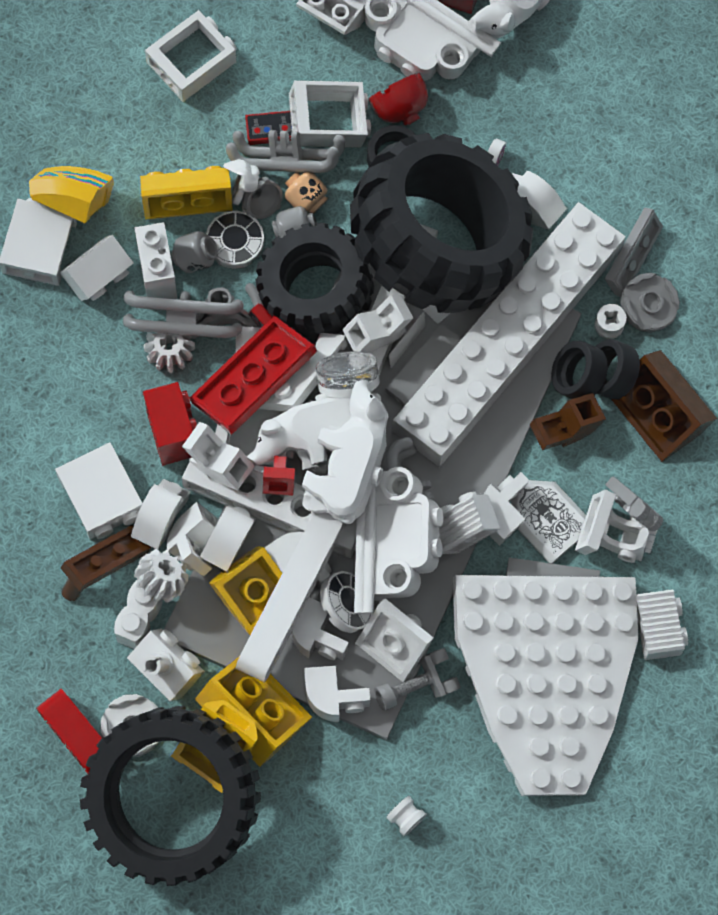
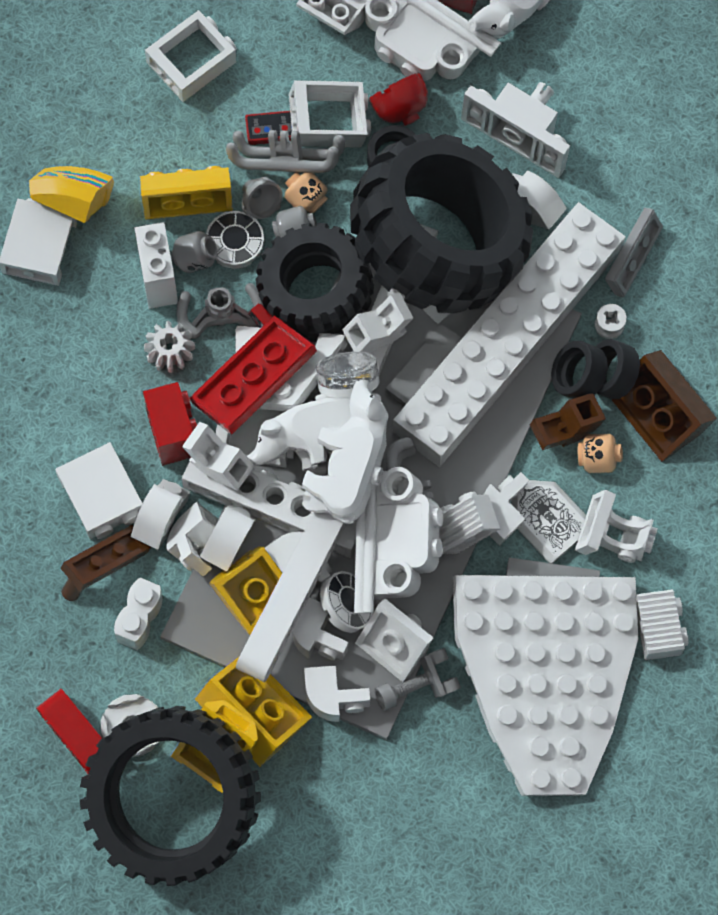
(97, 268): white brick -> none
(161, 575): white gear -> none
(166, 664): white brick -> none
(182, 316): light grey piece -> none
(246, 178): white piece -> none
(278, 478): red tile -> none
(406, 816): white wheel -> none
(407, 340): white sticker -> none
(497, 149): white tile -> none
(519, 123): none -> white brick
(599, 453): none -> light nougat head
(635, 505): light grey hinge -> none
(650, 302): light grey tile -> none

